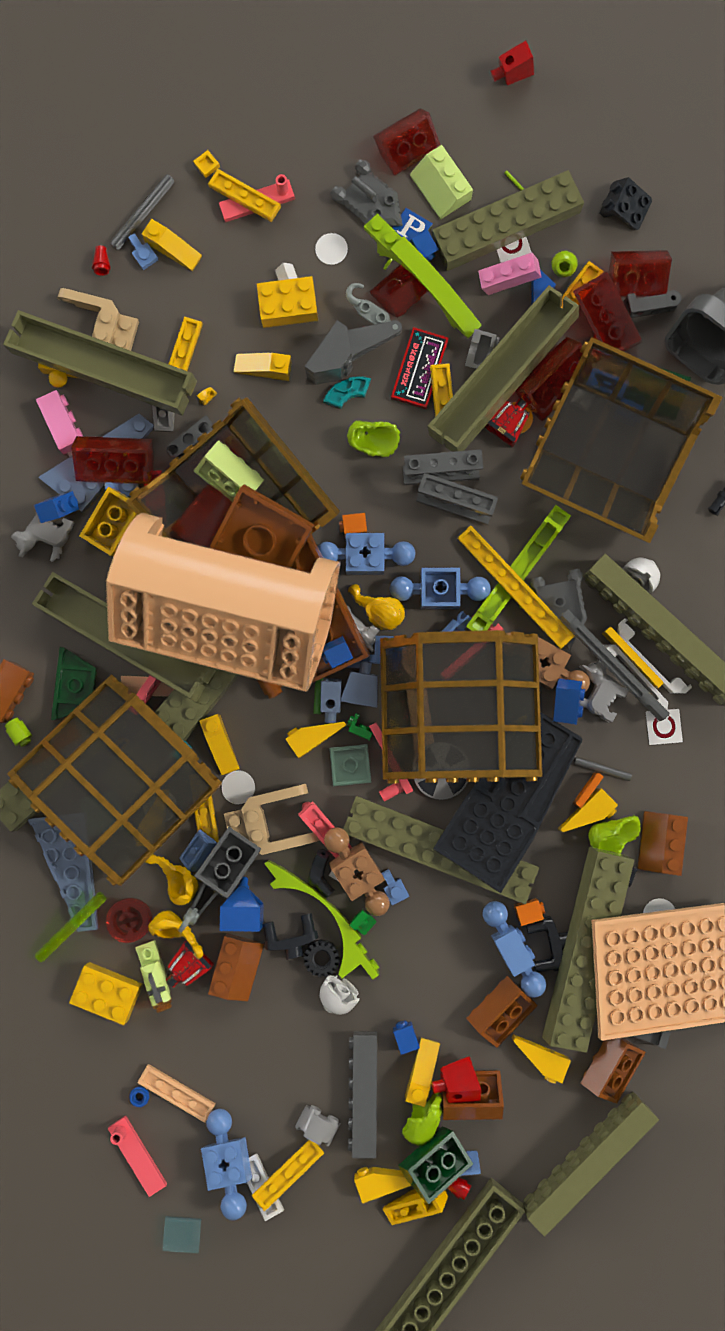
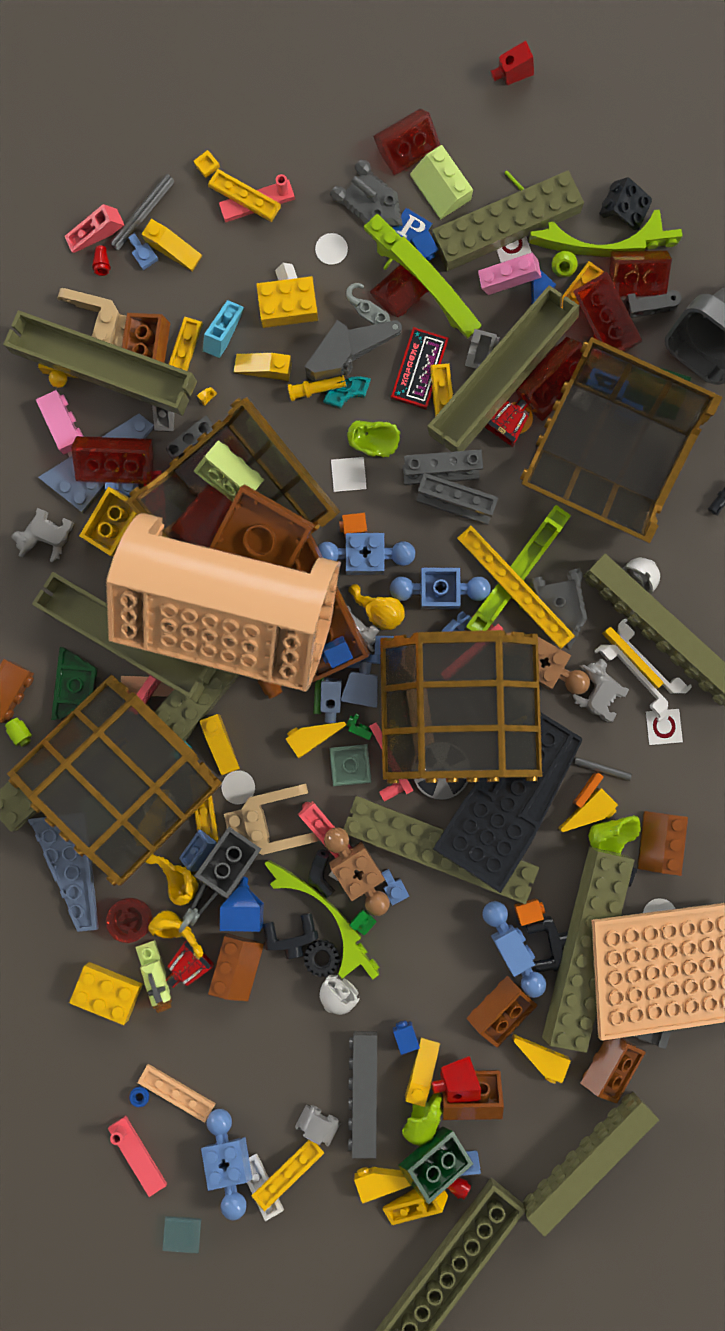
(56, 507): blue brick -> none
(70, 927): clear neon green axle -> none
(94, 228): none -> coral slope
(147, 335): none -> dark orange slope
(222, 328): none -> medium azure slope
(307, 389): none -> yellow pin
(348, 474): none -> white sticker
(567, 701): blue brick -> none
(613, 665): dark grey piece -> none
(648, 237): none -> lime slope

